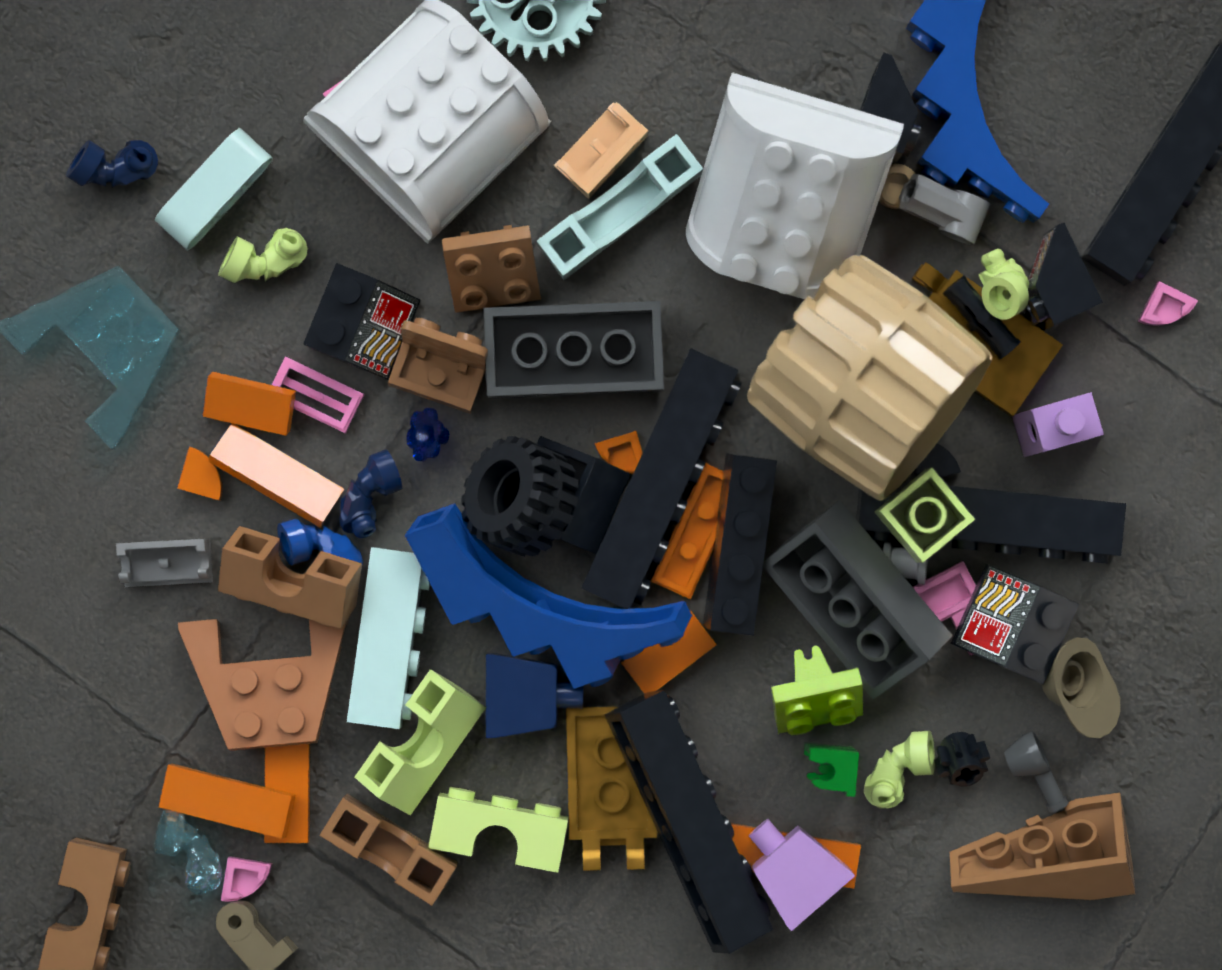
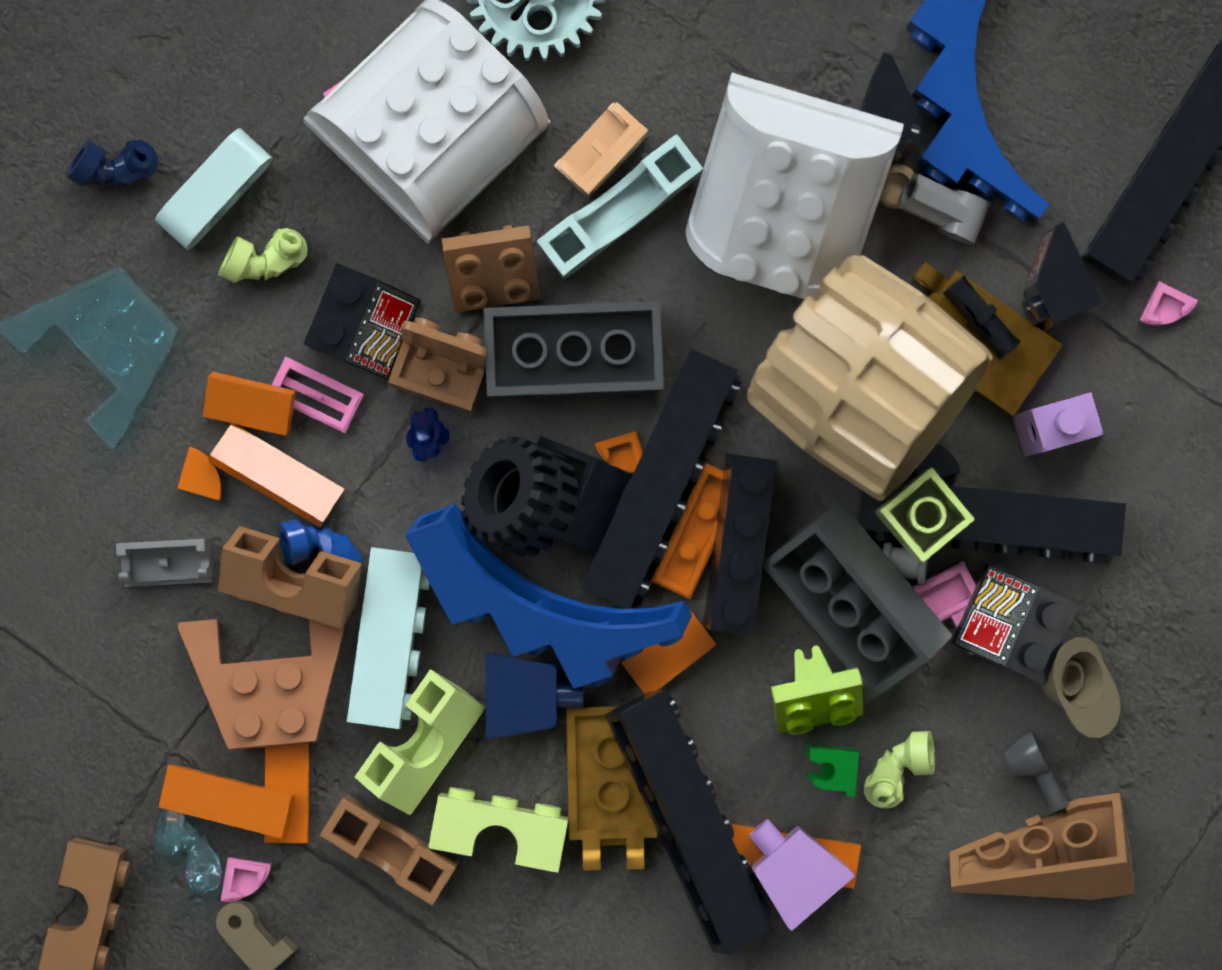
(356, 507): dark blue arm -> none
(962, 759): black gear -> none
(1003, 285): yellowish green arm -> none

